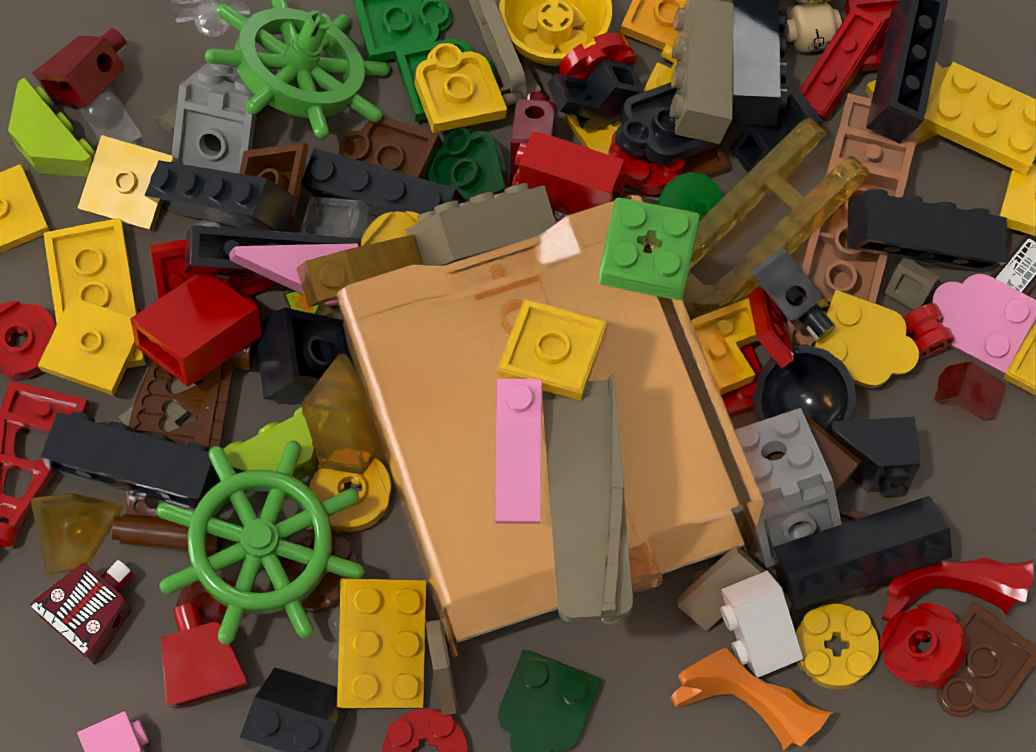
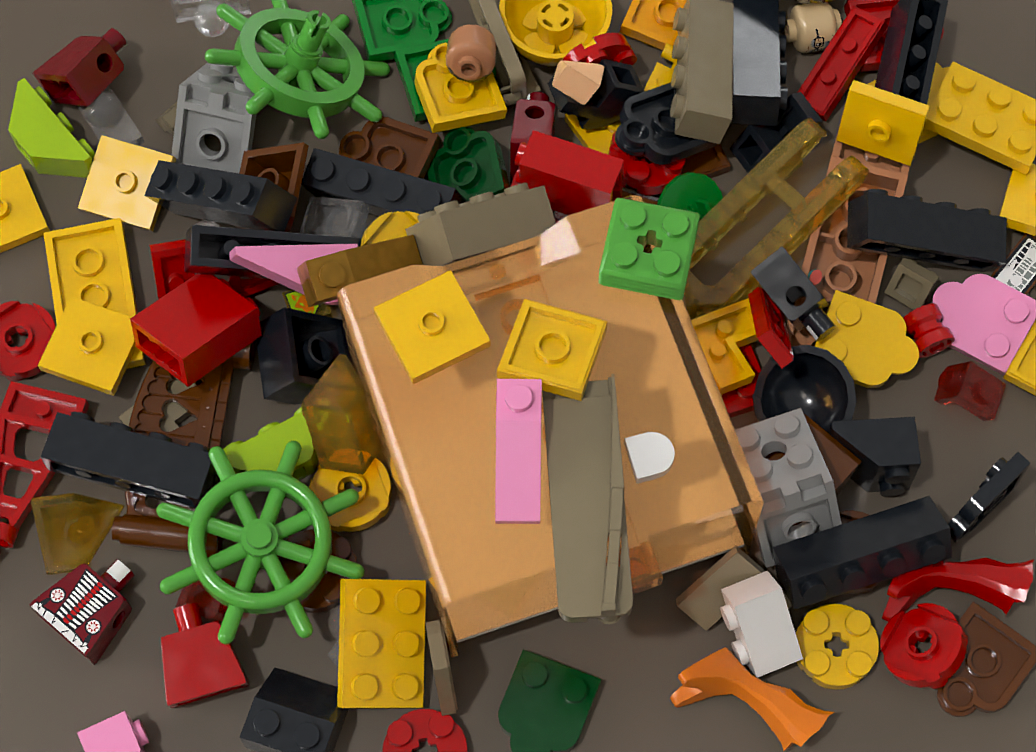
(432, 327): none -> yellow plate
(471, 53): none -> nougat head
(578, 79): none -> light nougat slope
(649, 455): none -> white tile
(815, 276): none -> coral piece
(882, 122): none -> yellow plate
(1000, 482): none -> black plate

